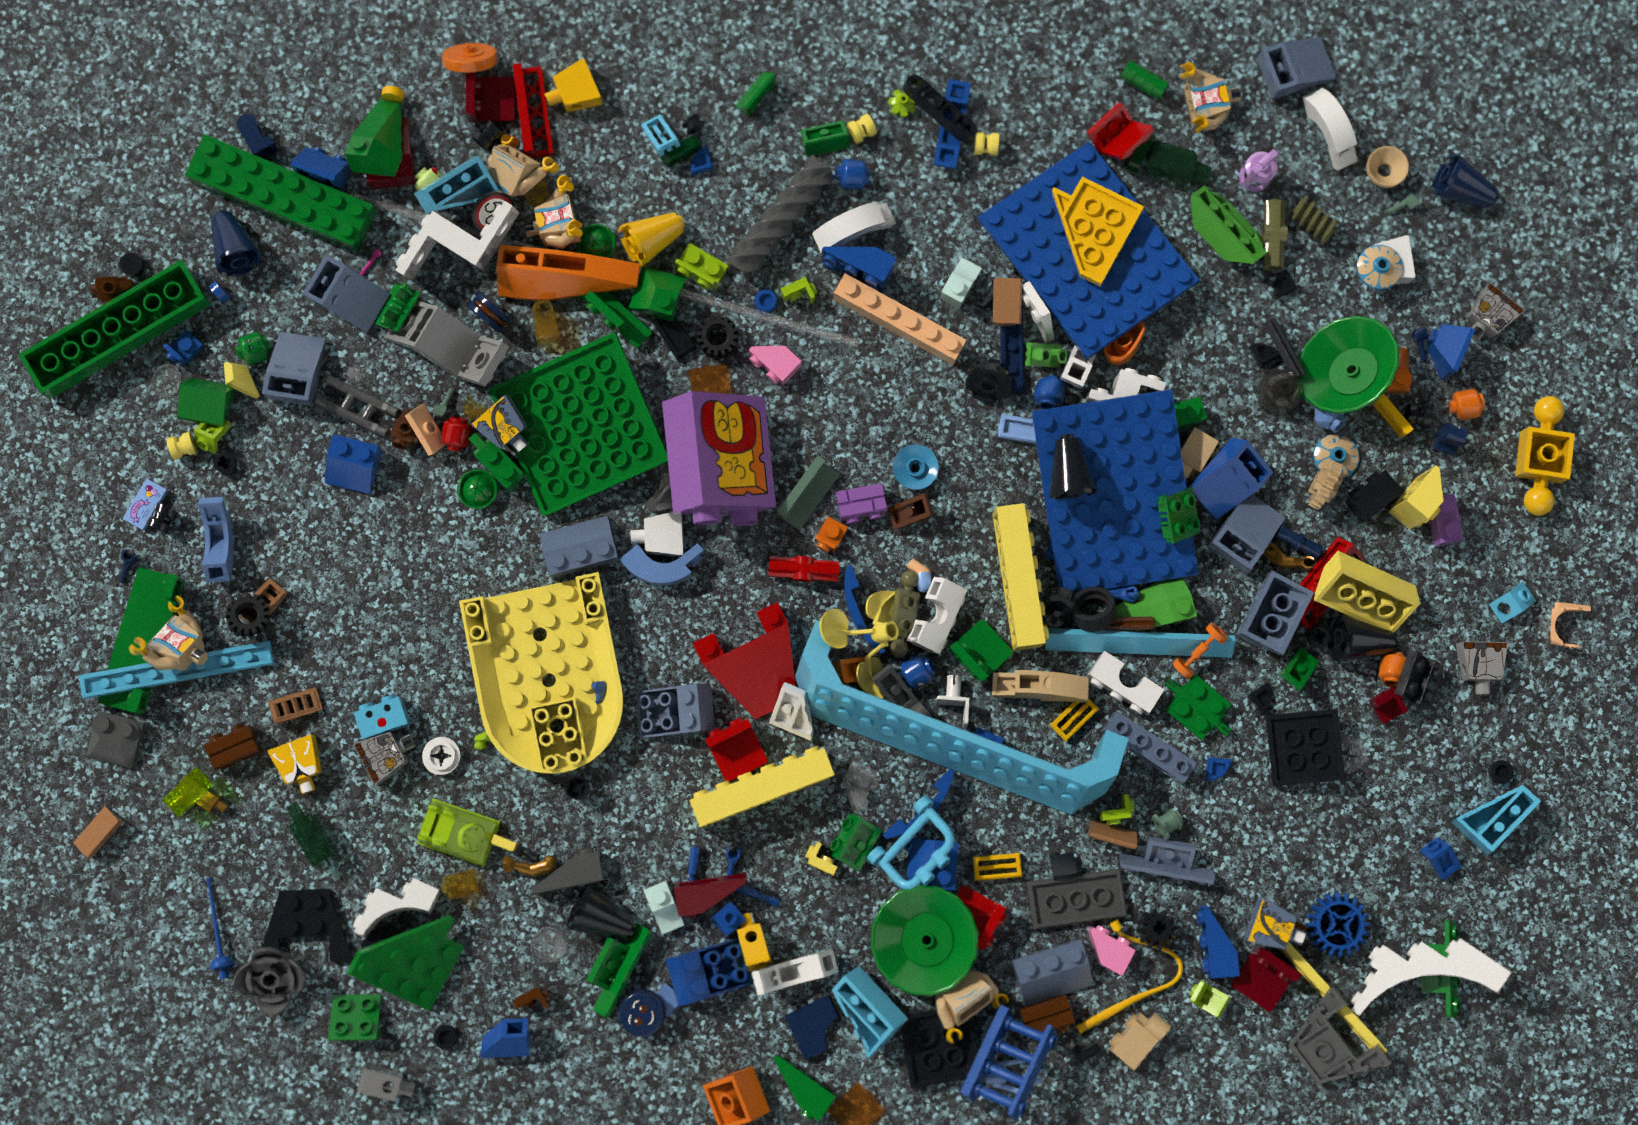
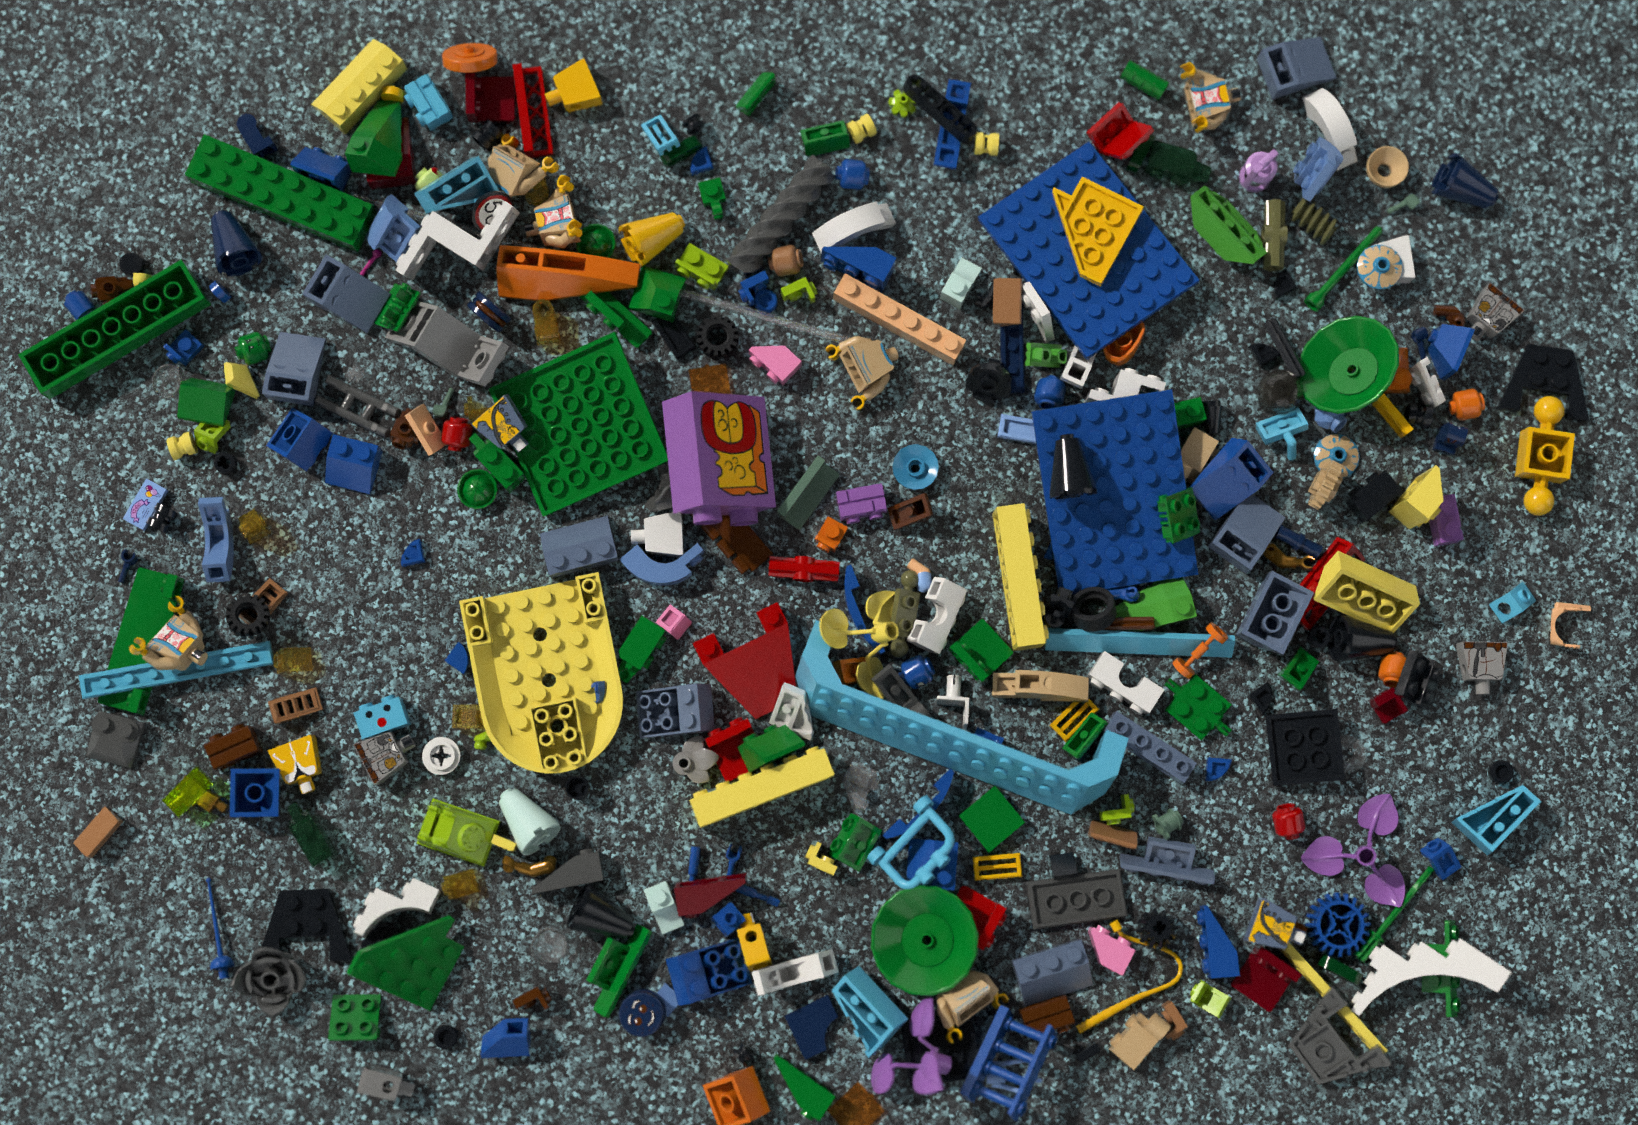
(78, 304): none -> blue brick
(140, 277): none -> light yellow hinge
(253, 526): none -> clear yellow brick
(254, 792): none -> blue slope
(293, 660): none -> clear yellow bracket
(299, 439): none -> blue slope
(359, 85): none -> light yellow slope
(392, 228): none -> medium blue brick
(413, 554): none -> blue tile
(428, 102): none -> medium azure brick
(458, 658): none -> blue tile
(467, 717): none -> clear yellow bracket
(527, 821): none -> light aqua cone
(639, 647): none -> green hinge
(674, 622): none -> bright pink slope
(698, 760): none -> light grey plate
(713, 195): none -> green plate
(740, 541): none -> reddish brown windscreen
(743, 1055): none -> black bush
(755, 283): none -> blue bracket
(769, 747): none -> green slope
(786, 260): none -> medium nougat head
(866, 364): none -> tan torso
(927, 1077): none -> medium lavender plant
(991, 819): none -> green tile
(1084, 736): none -> green slope
(1172, 1016): none -> medium nougat bracket
(1213, 413): none -> black cone
(1283, 427): none -> medium azure plate
(1288, 821): none -> red head
(1316, 300): none -> green piece
(1317, 167): none -> medium blue brick
(1325, 856): none -> medium lavender plant
(1340, 969): none -> dark green beam
(1374, 938): none -> green piece
(1427, 384): none -> white wing
(1451, 313): none -> reddish brown arm
(1546, 371): none -> black wing

